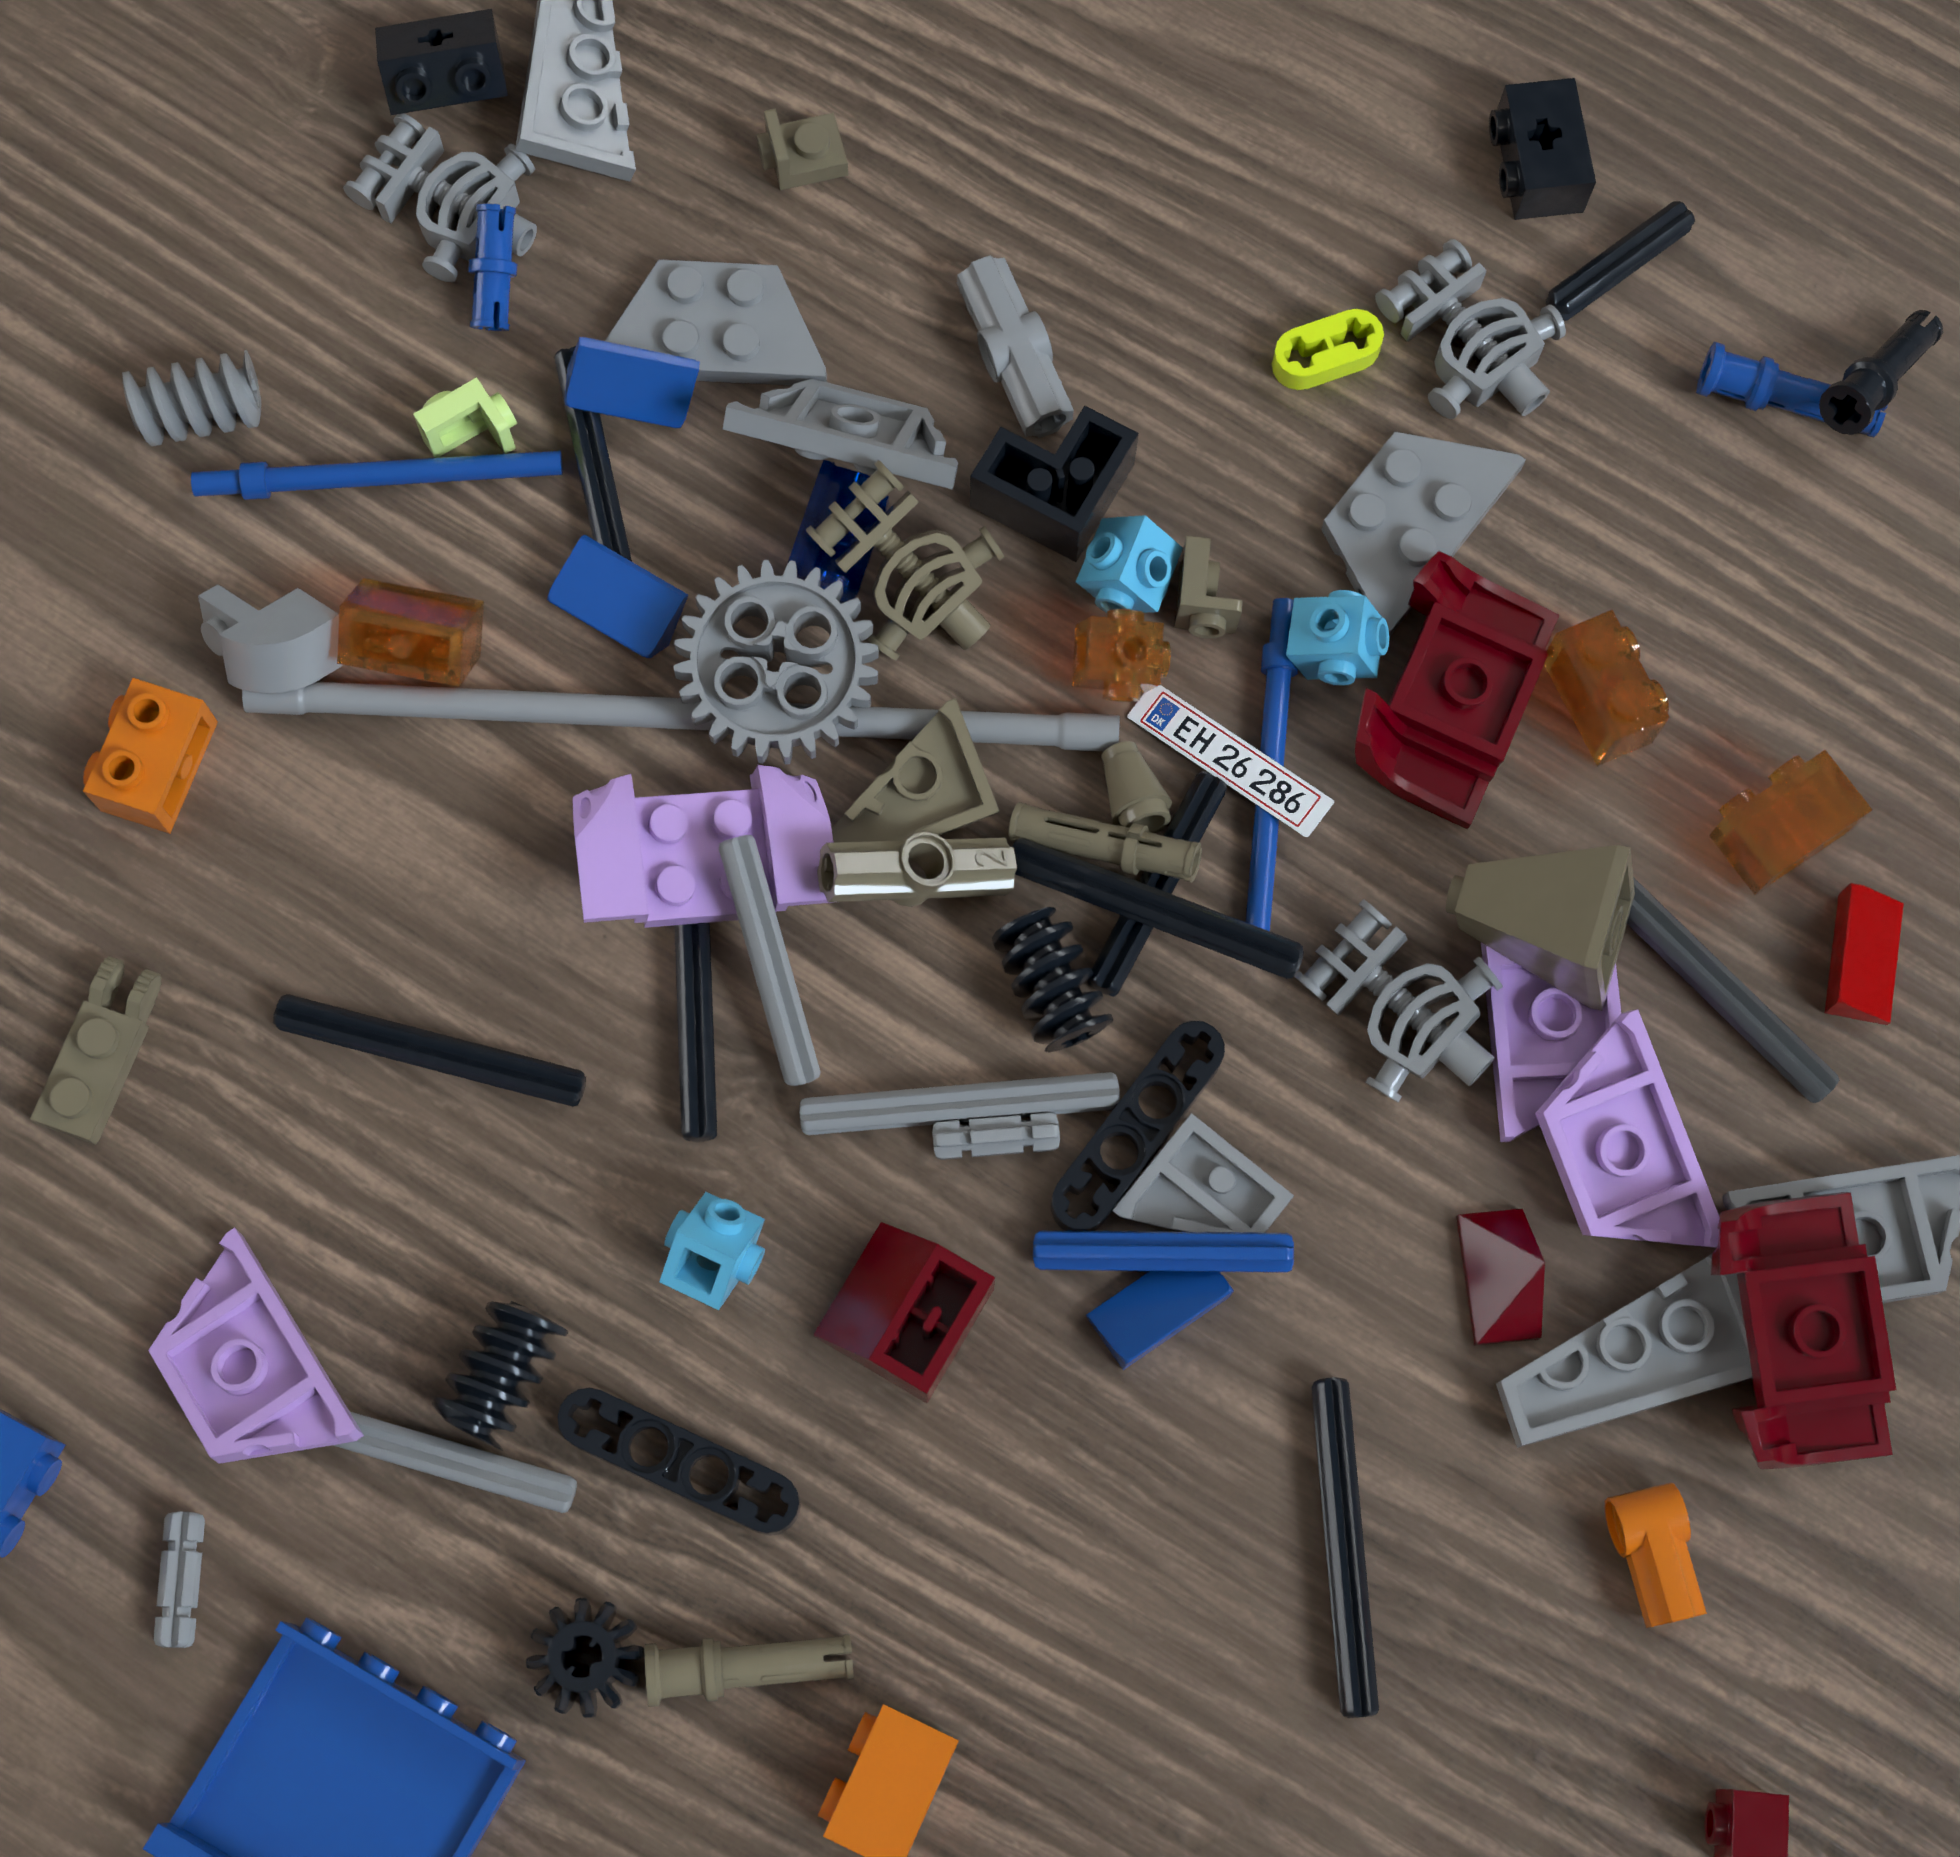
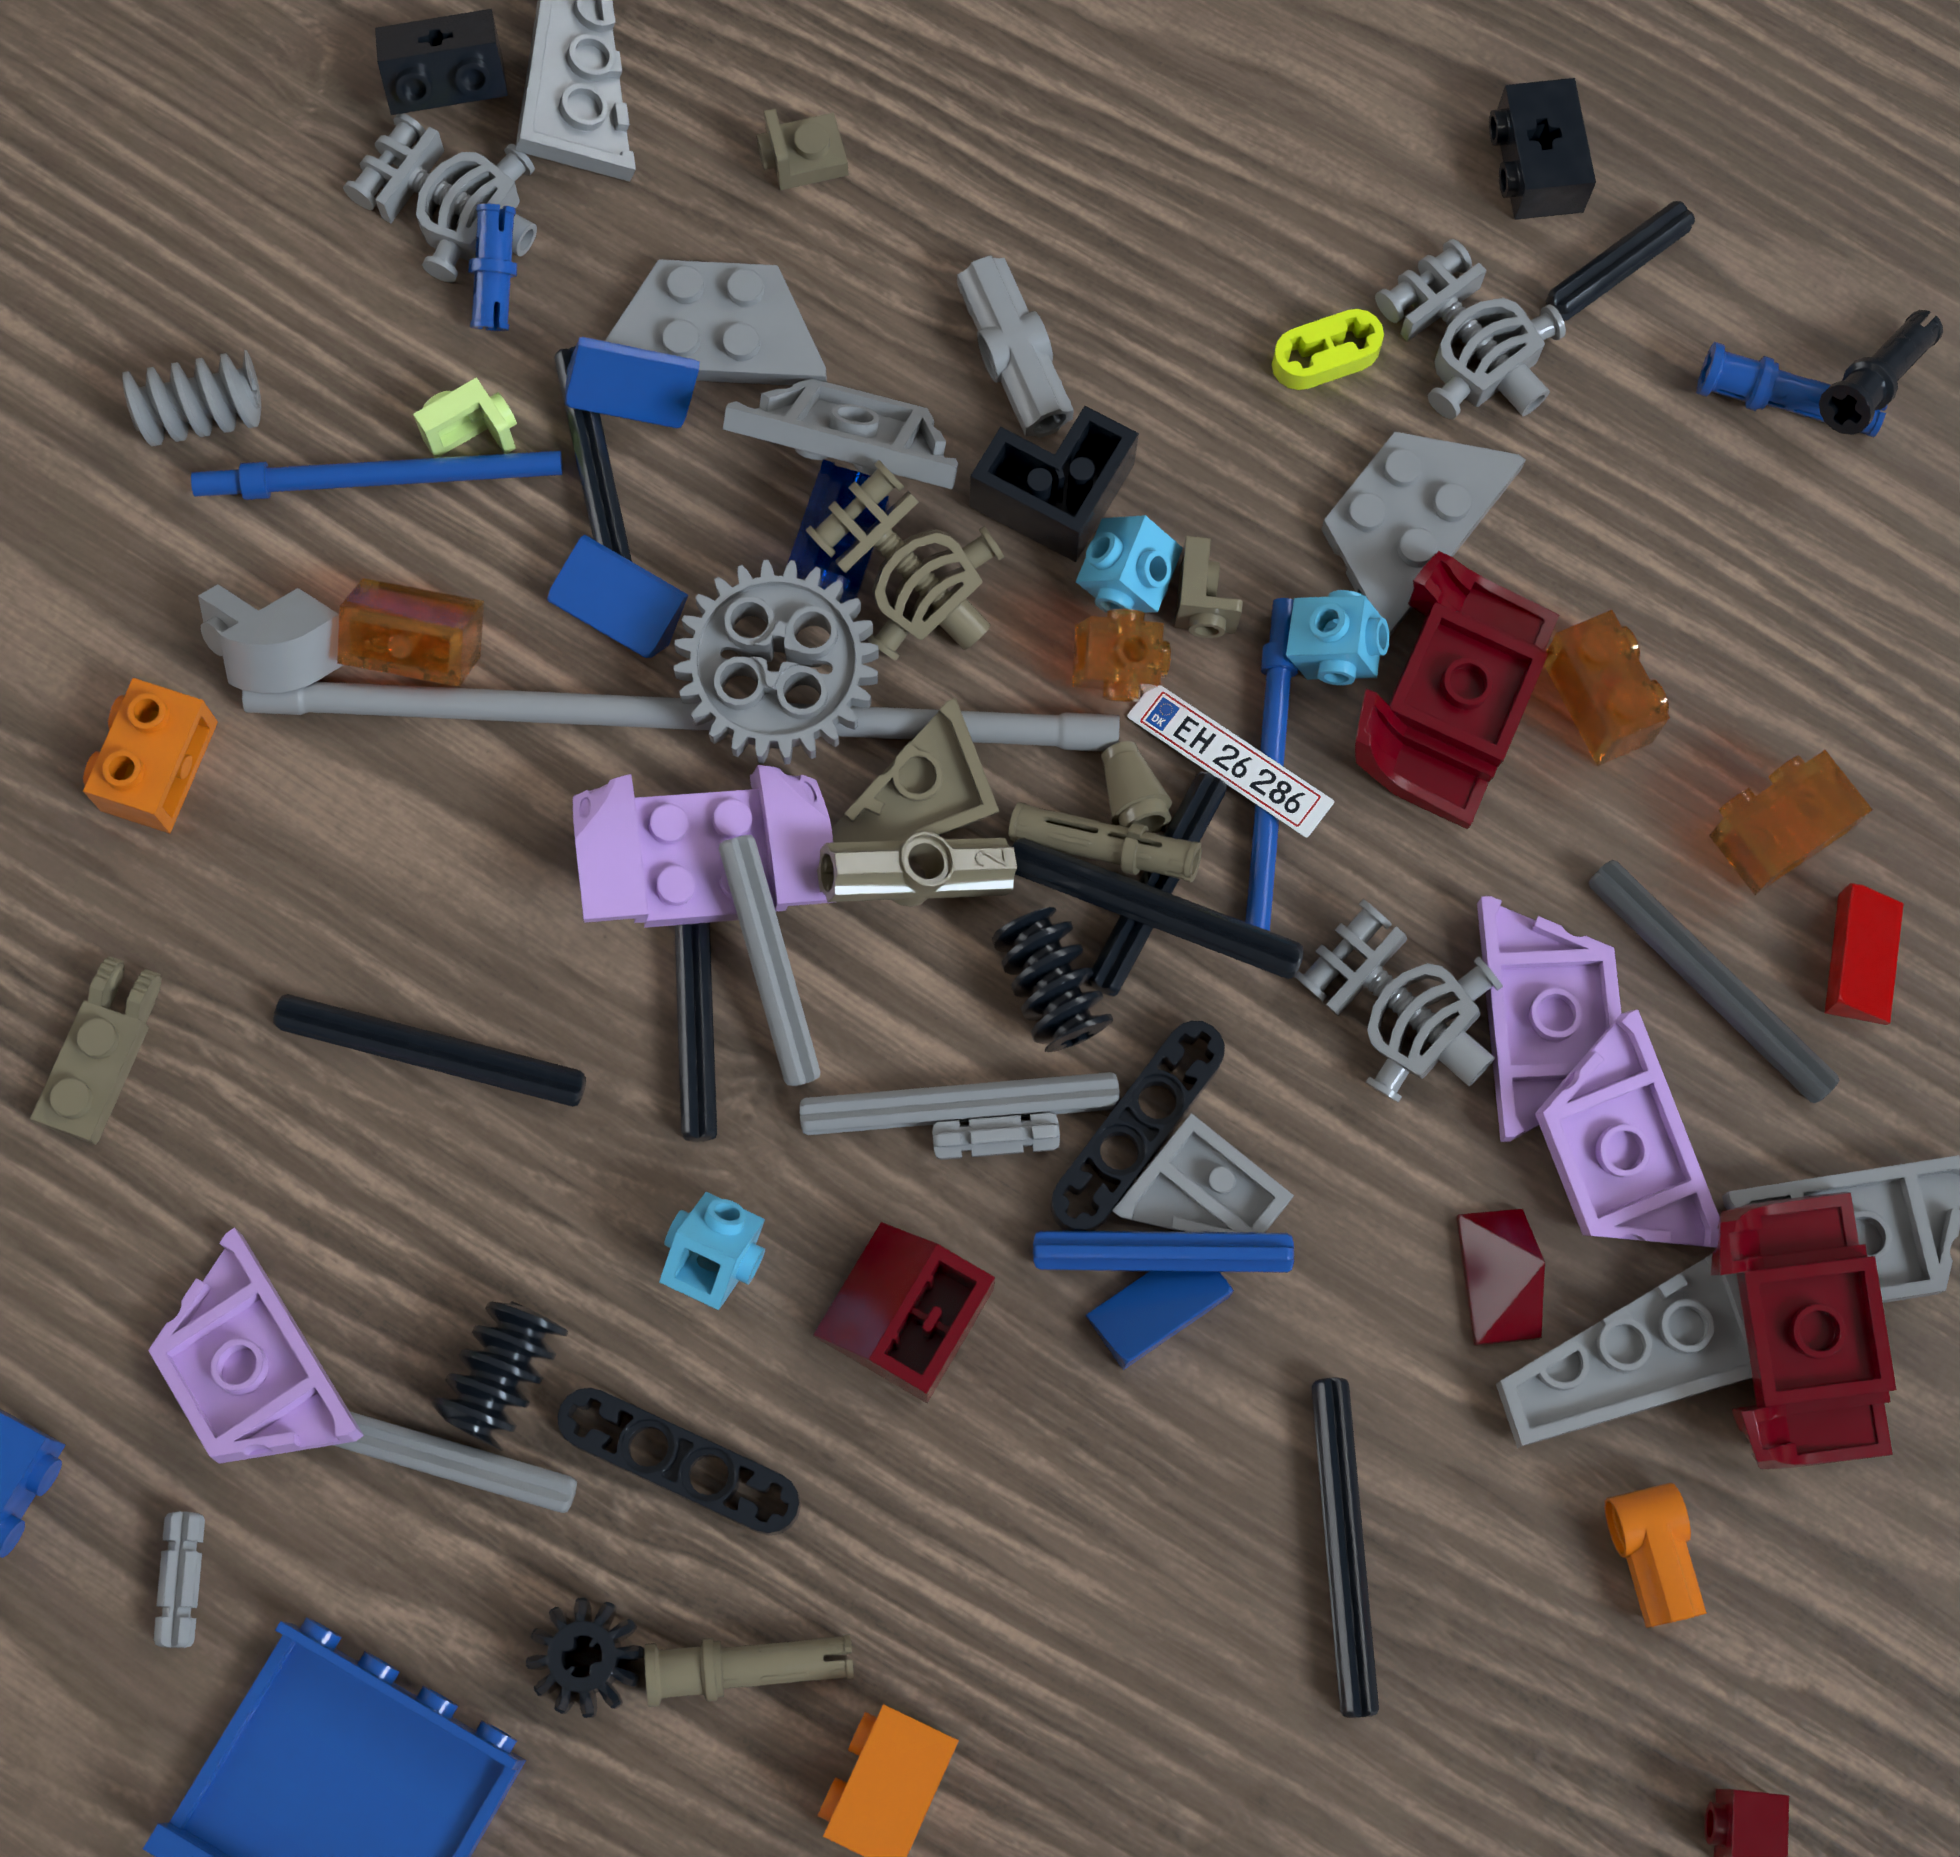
(1552, 914): dark tan slope -> none

